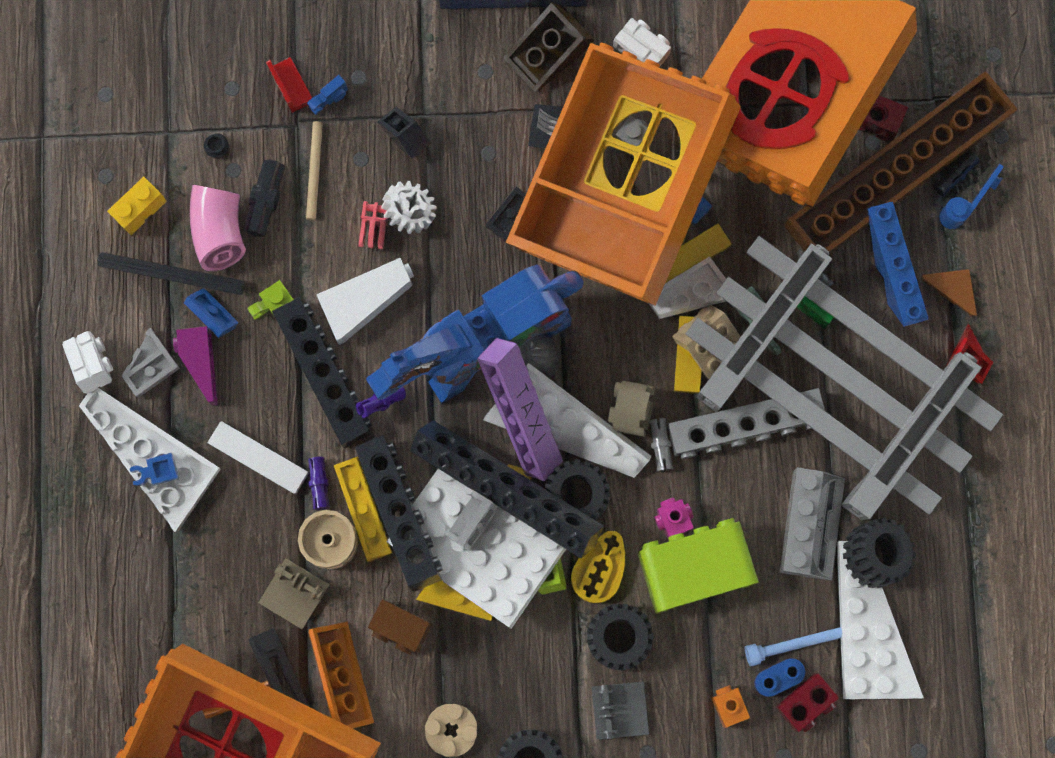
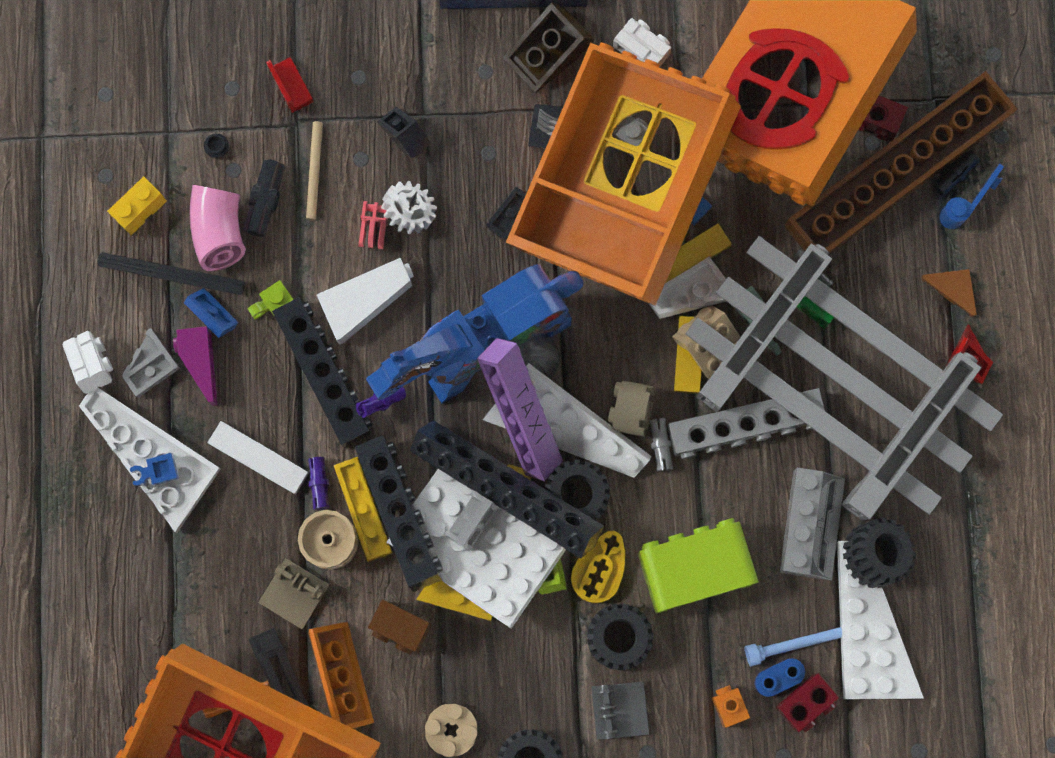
(332, 92): blue plate -> none
(670, 526): dark pink brick -> none
(895, 265): blue slope -> none

